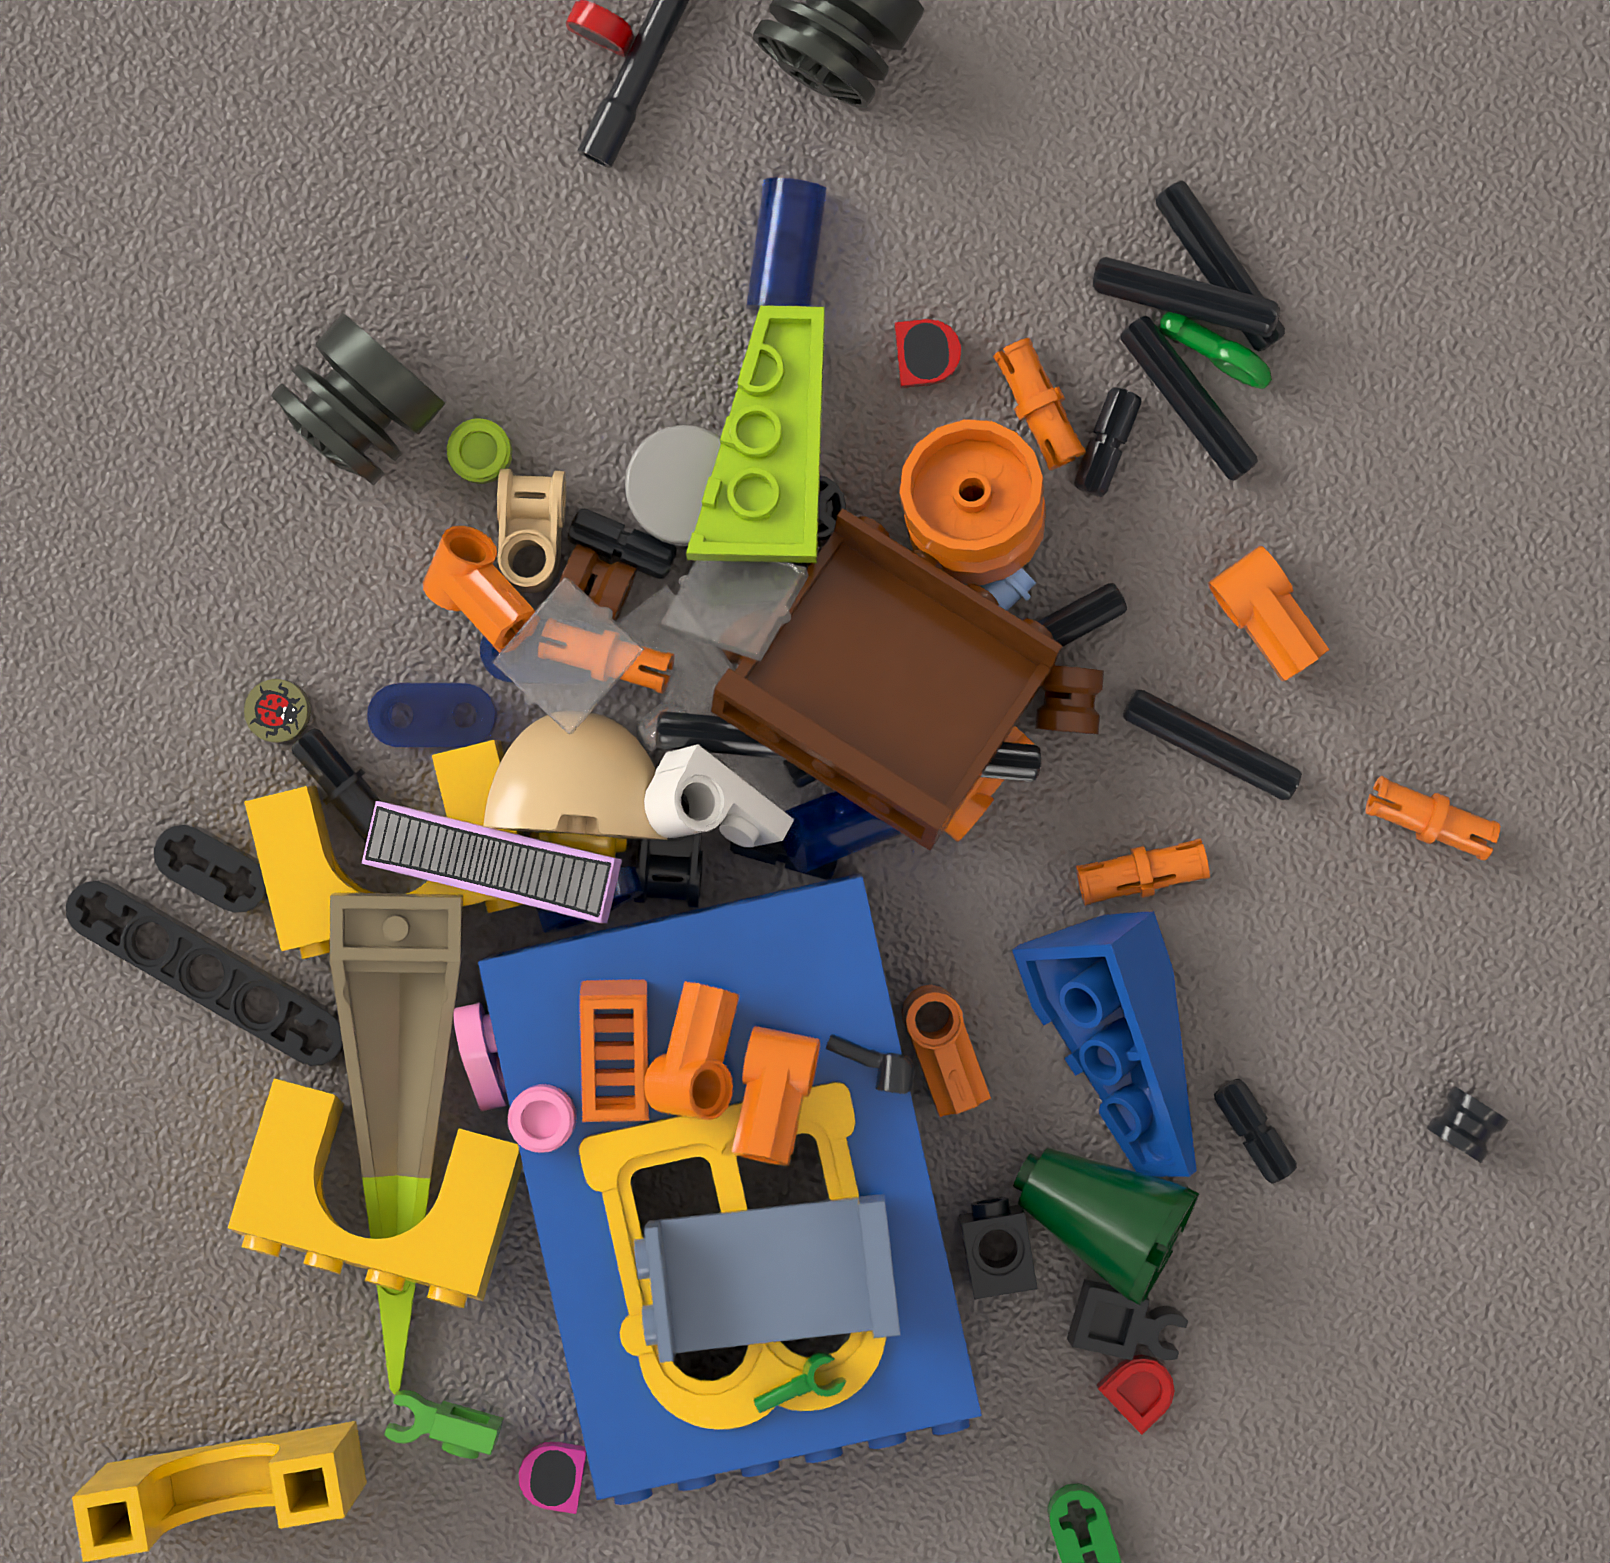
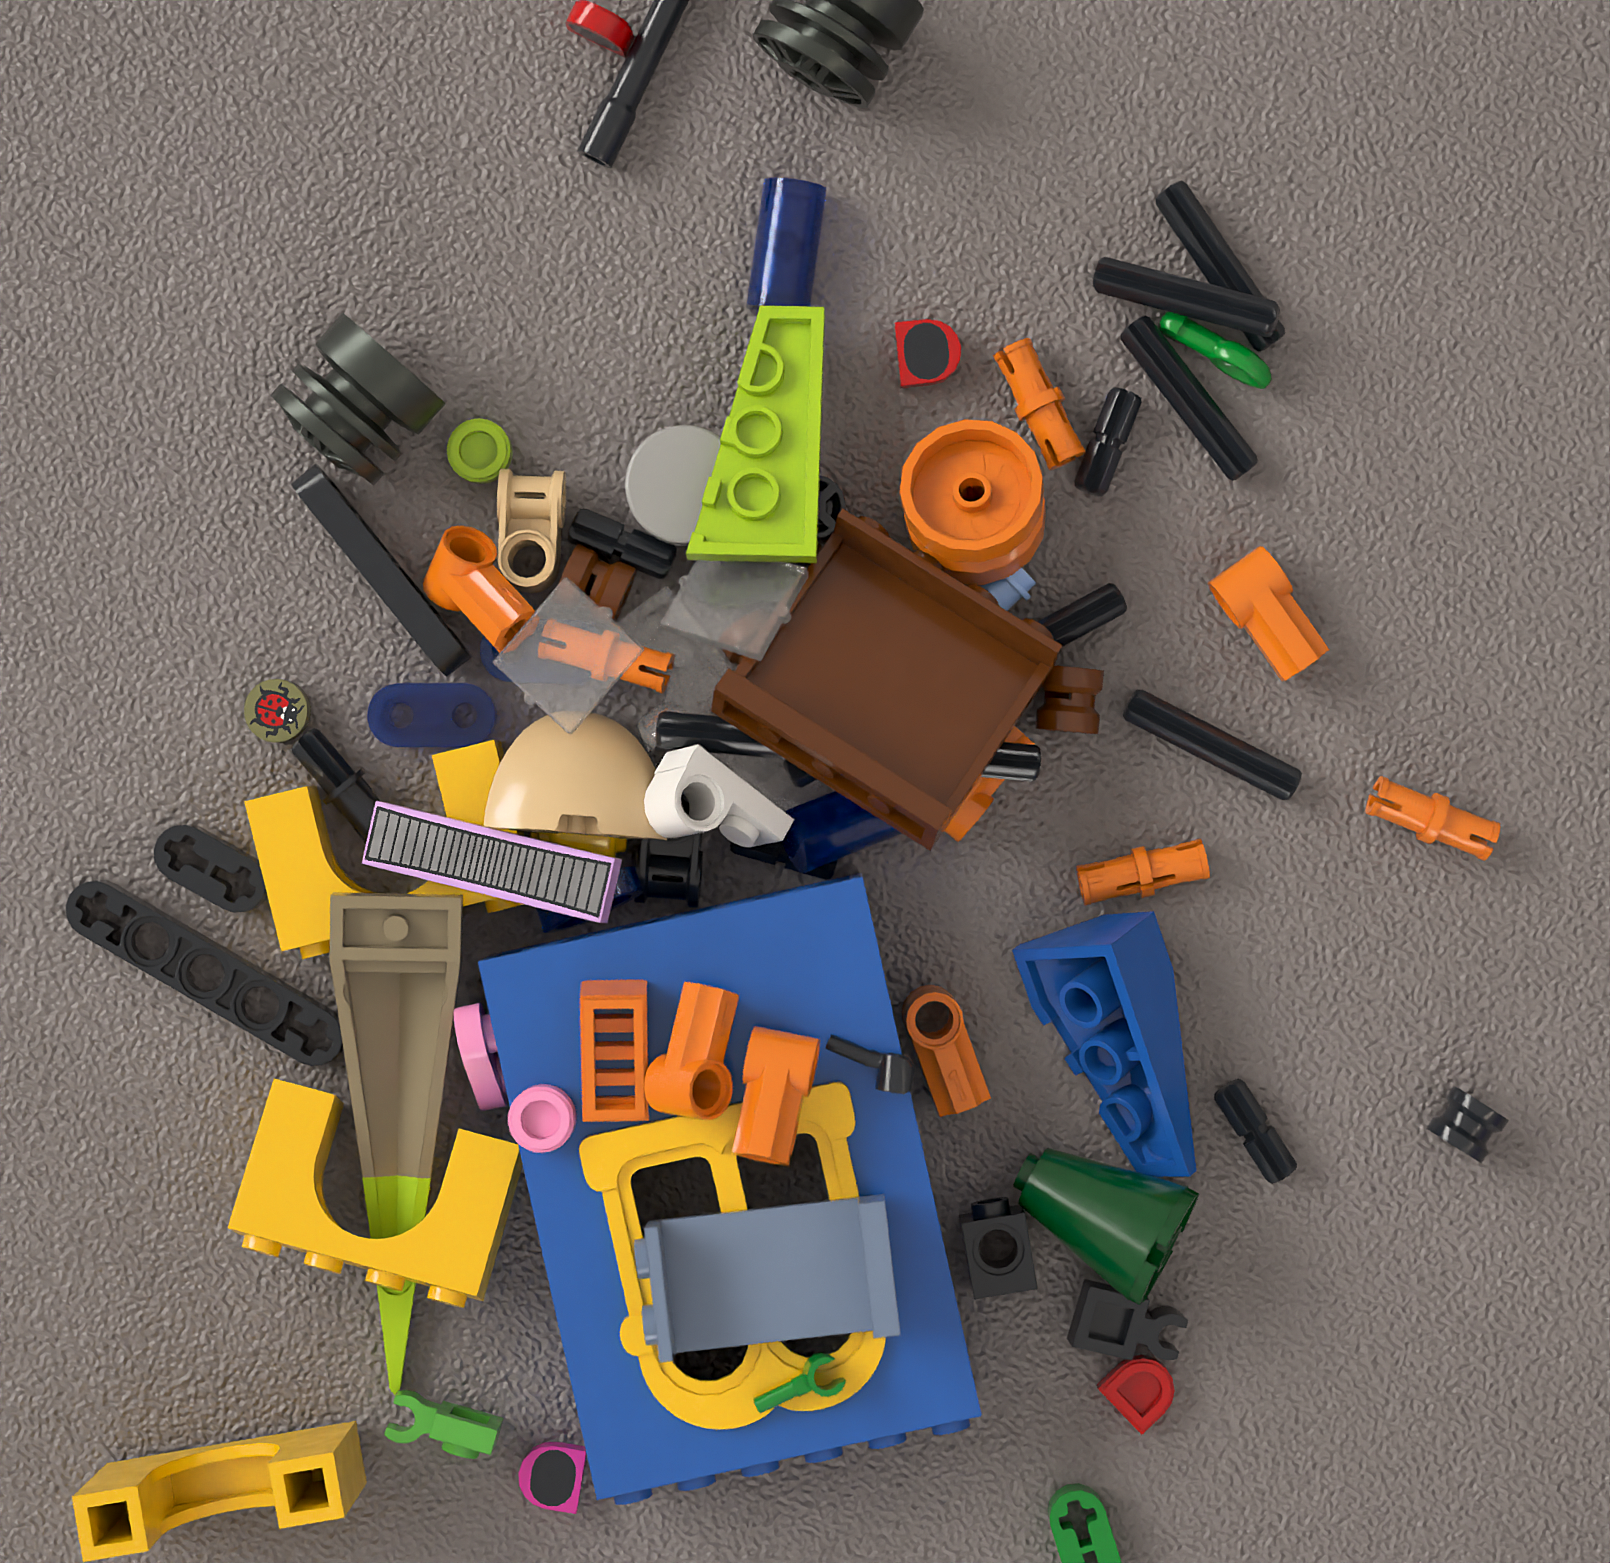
(381, 570): none -> black beam

